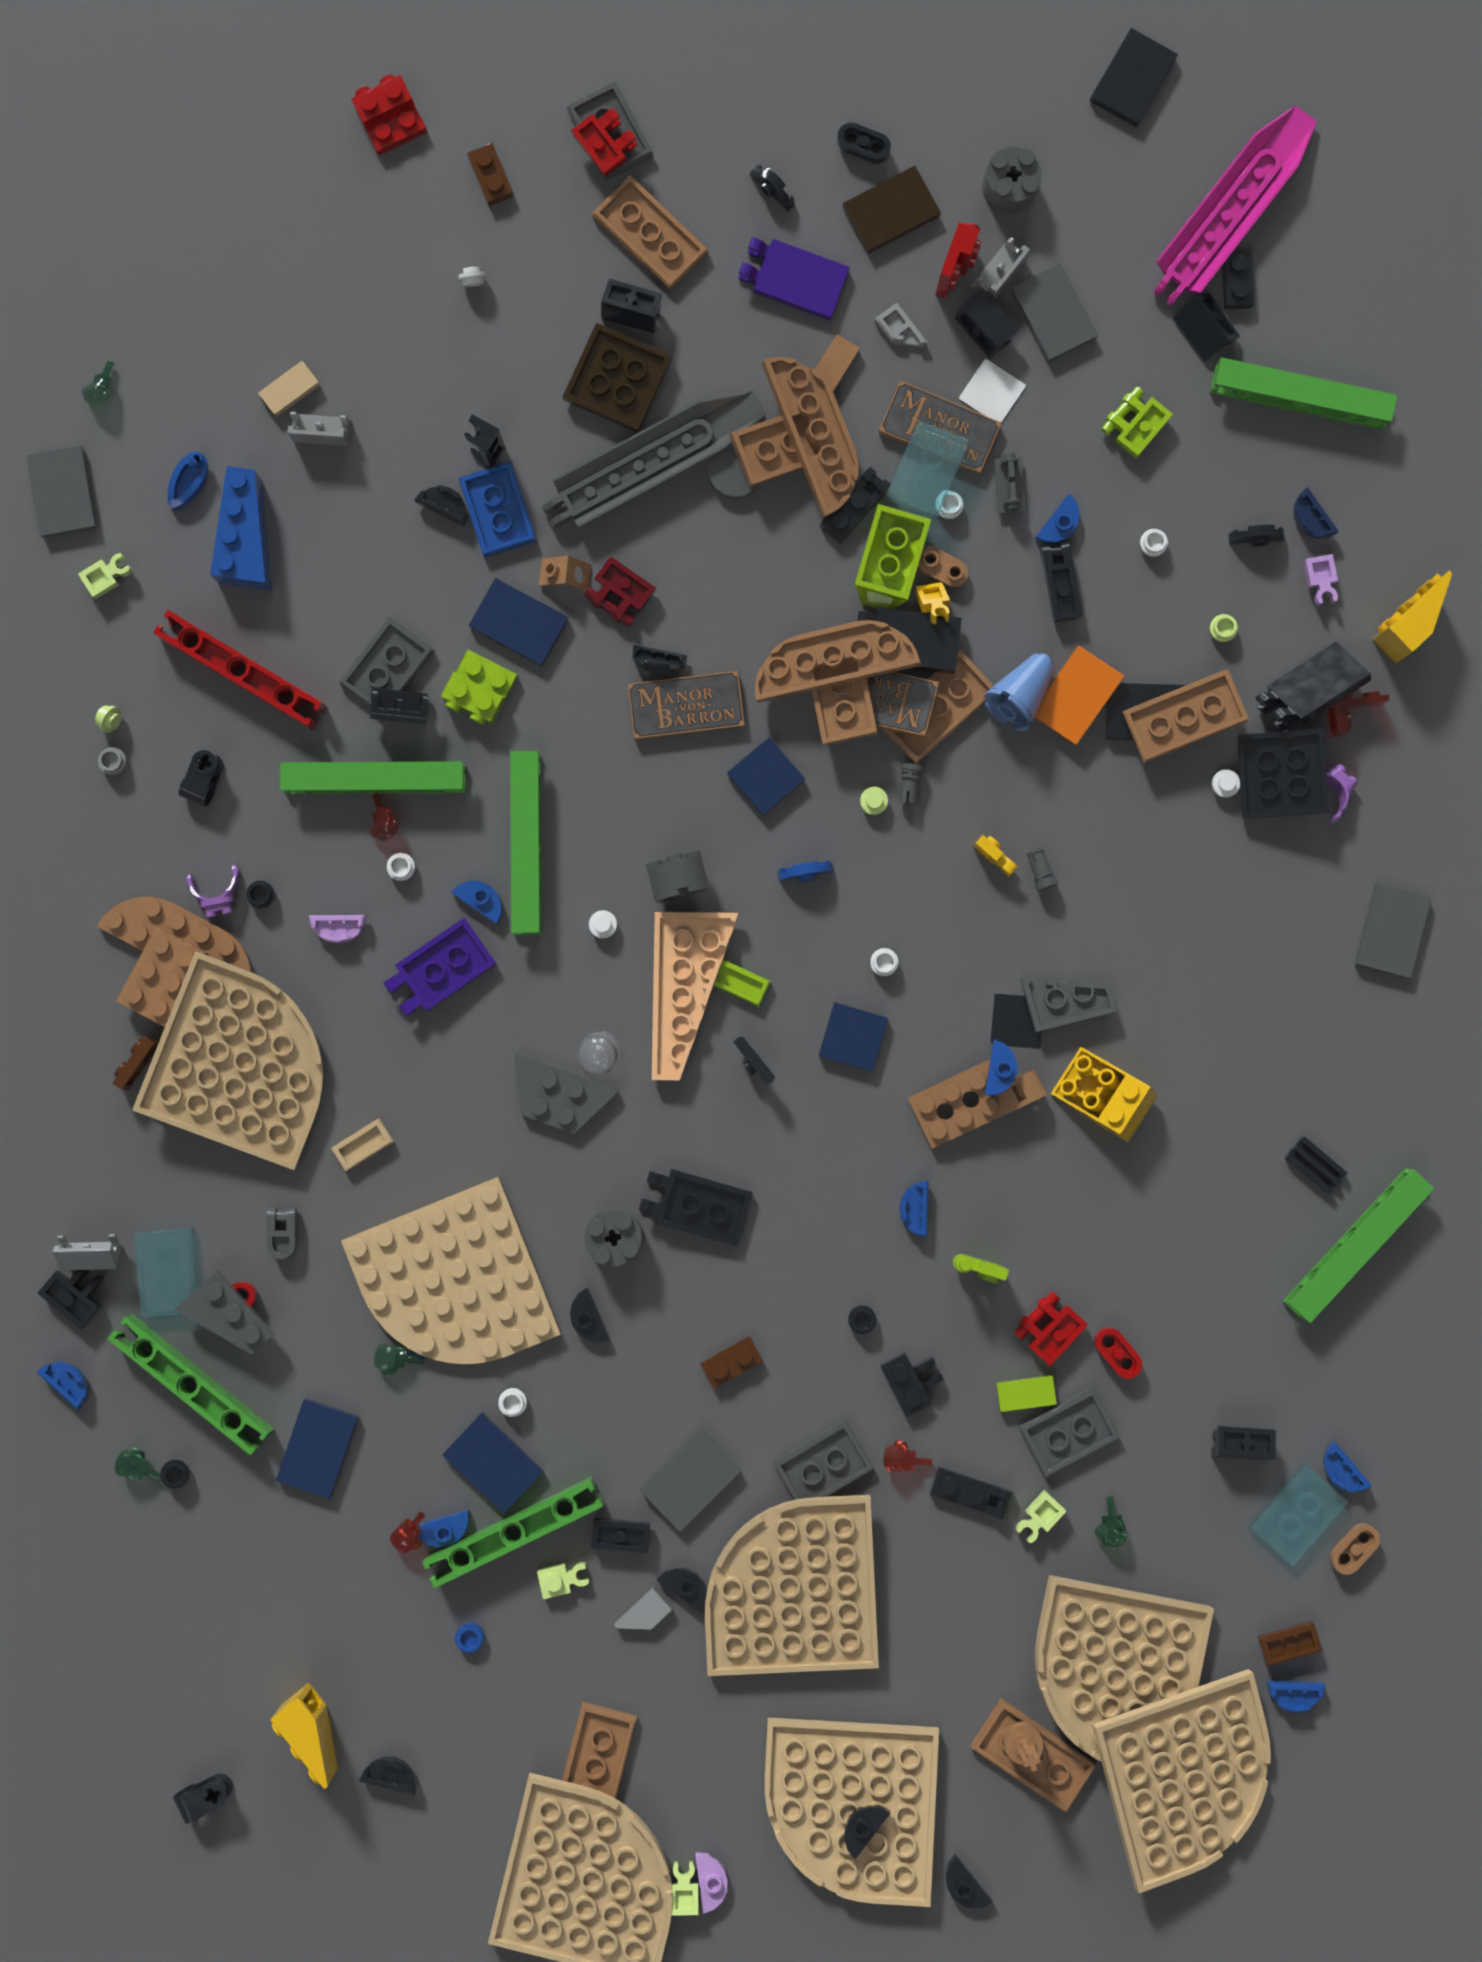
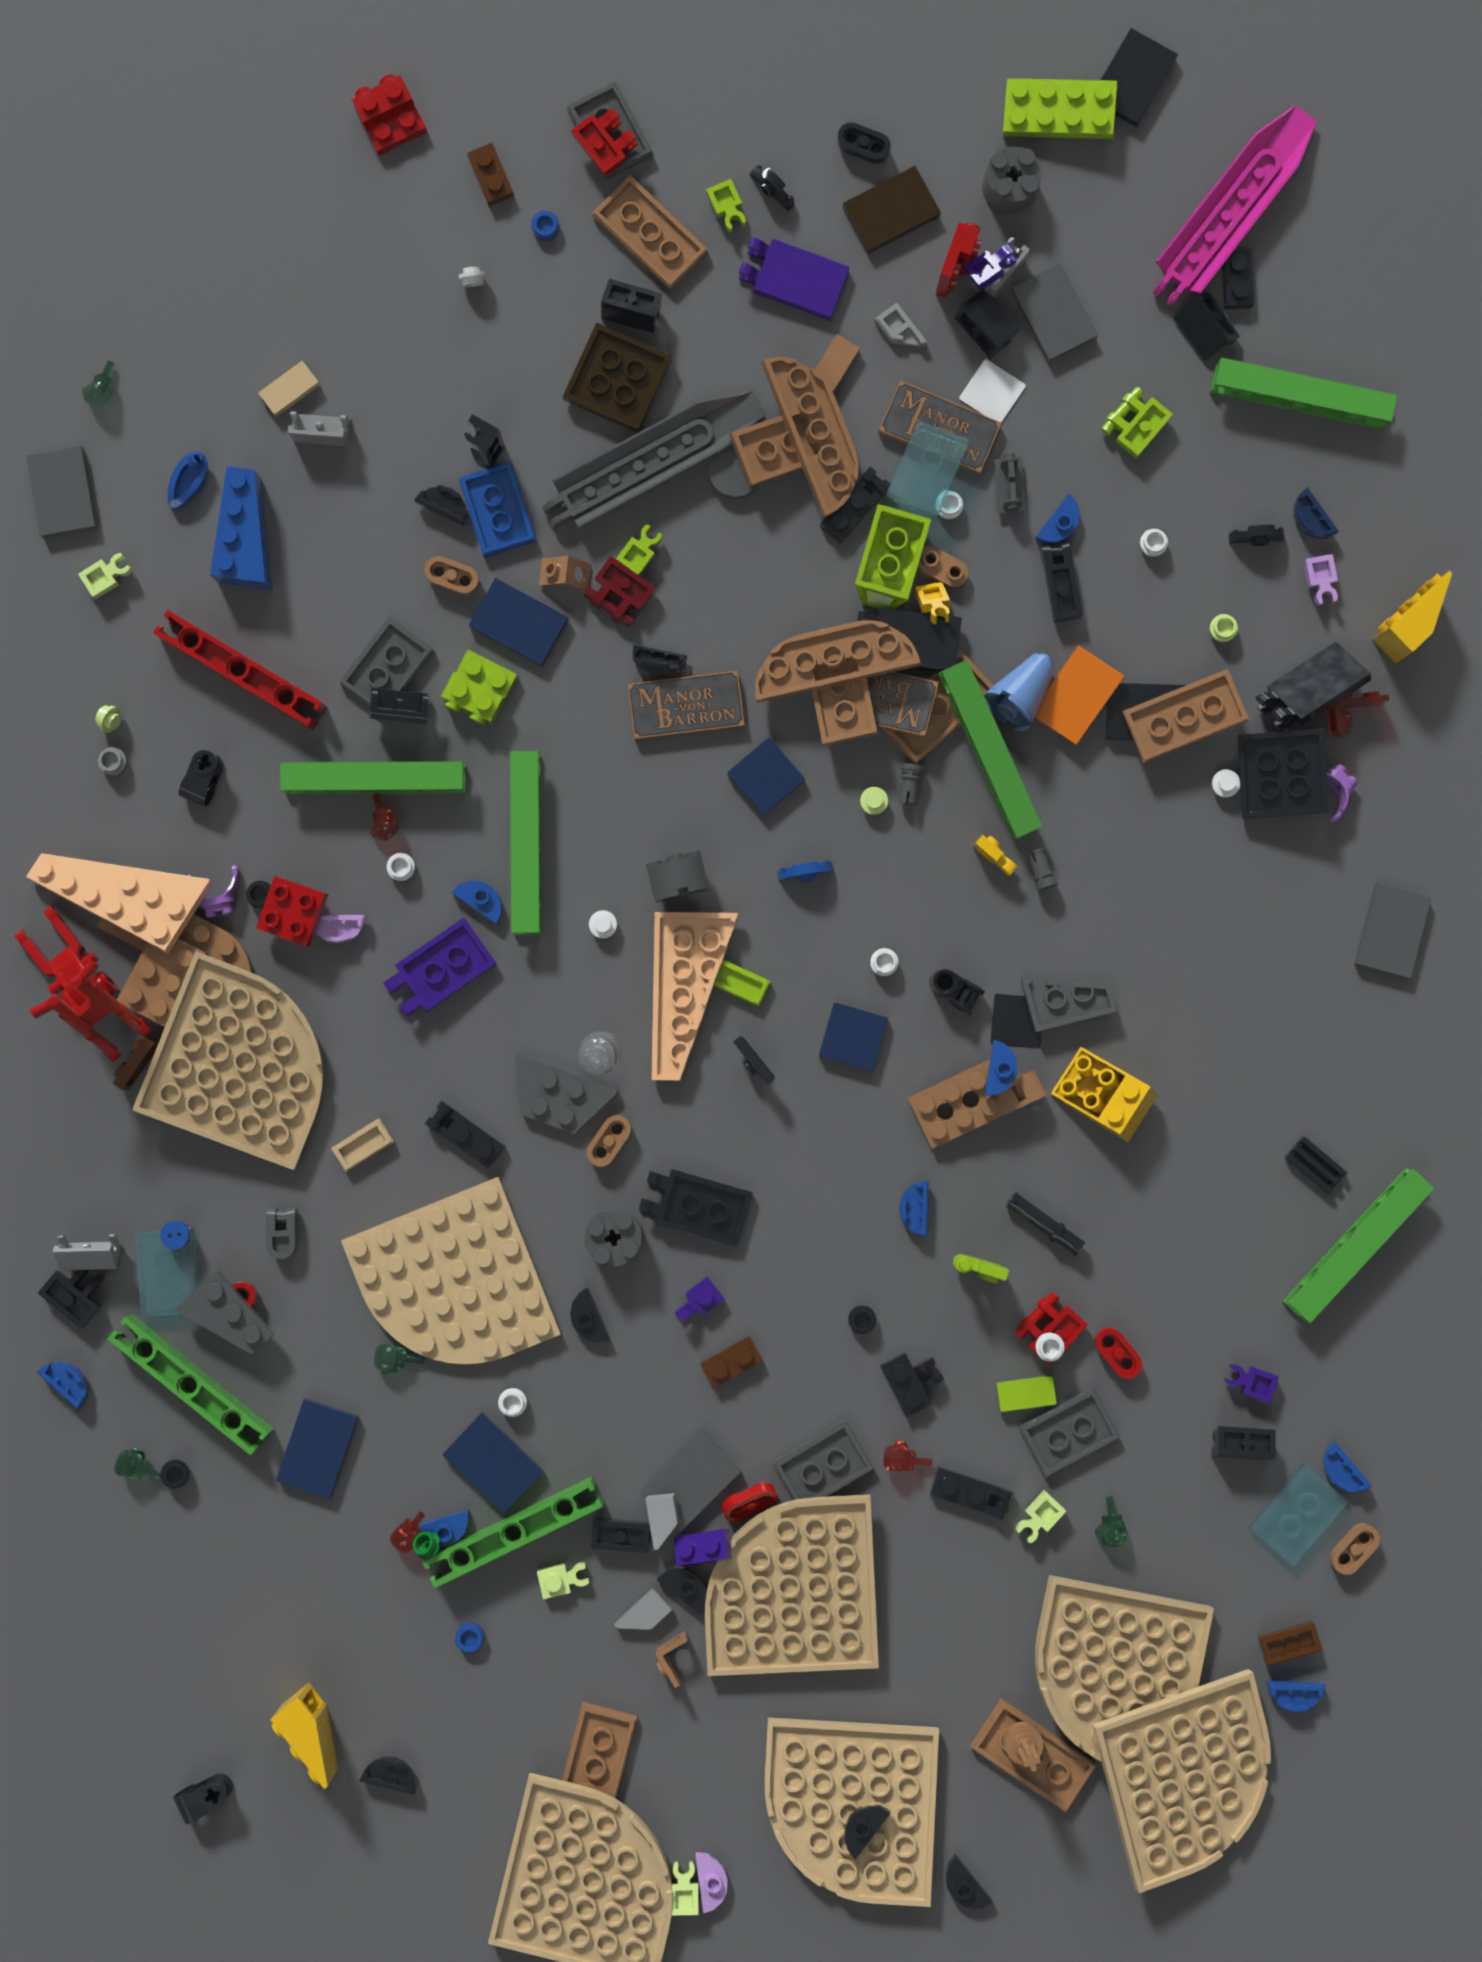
(85, 993): none -> red piece
(137, 900): none -> light nougat wing
(175, 1234): none -> blue tile
(292, 911): none -> red plate
(421, 1542): none -> green plate
(452, 576): none -> medium nougat plate
(465, 1135): none -> black plate
(545, 225): none -> blue tile
(609, 1140): none -> medium nougat plate
(637, 554): none -> lime plate
(662, 1516): none -> light grey tile
(665, 1665): none -> medium nougat bracket
(701, 1297): none -> dark purple plate
(702, 1547): none -> dark purple plate
(726, 202): none -> lime plate
(749, 1502): none -> red plate
(957, 991): none -> black piece
(988, 268): none -> dark purple plate
(989, 749): none -> bright green piece
(1049, 1347): none -> white plate
(1053, 1229): none -> black pin
(1060, 108): none -> lime plate
(1255, 1382): none -> dark purple plate

